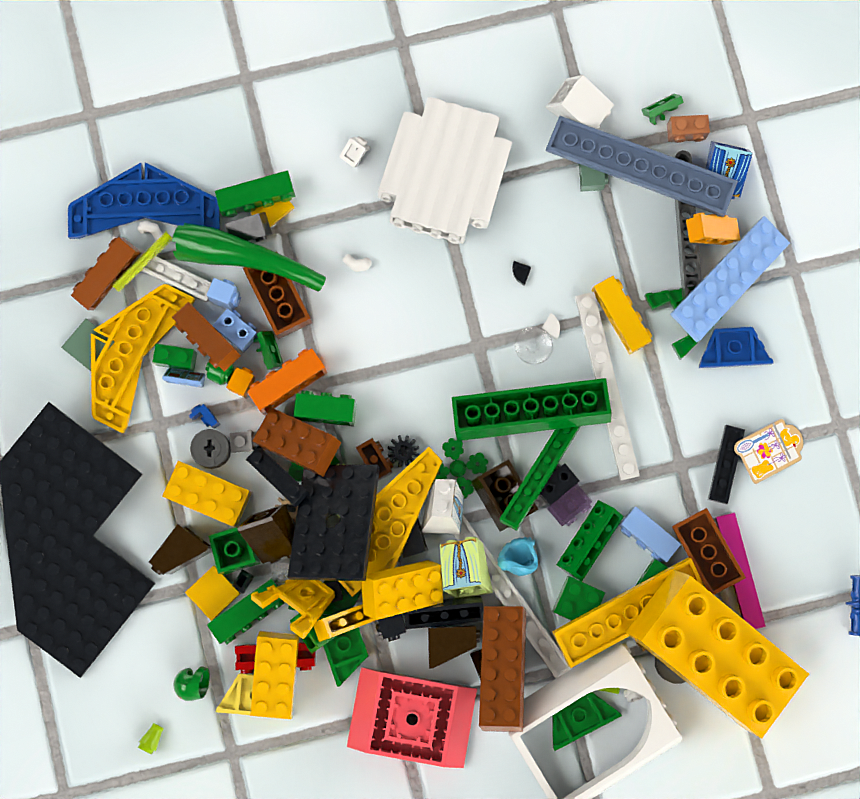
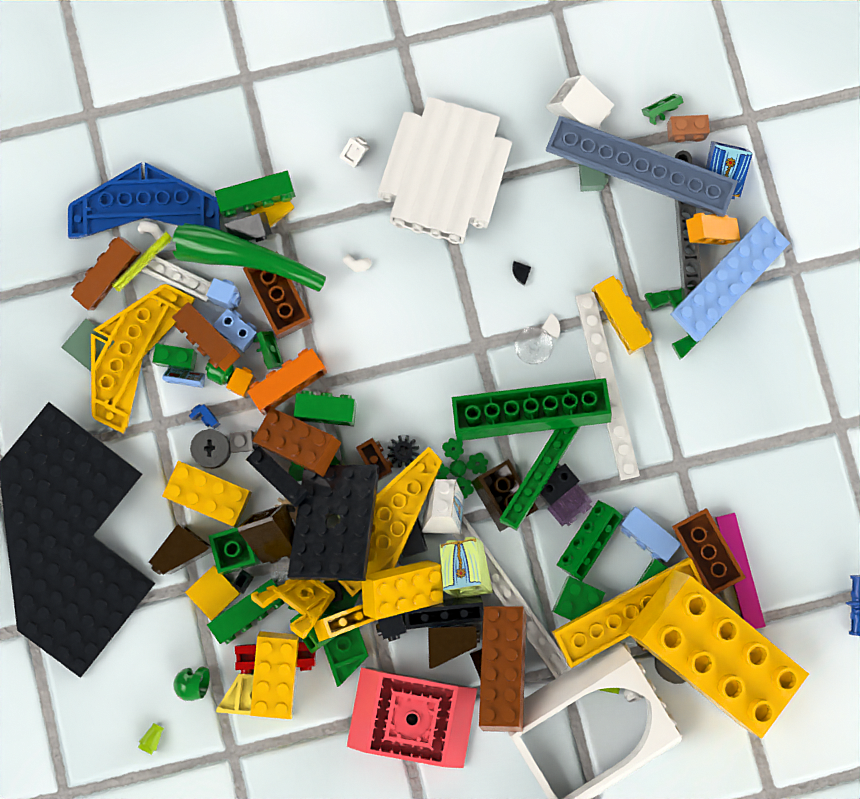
(519, 557): medium azure hair -> none
(581, 719): green wing -> none
(725, 465): black plate -> none
(734, 348): blue wing -> none
(770, 450): sticker -> none

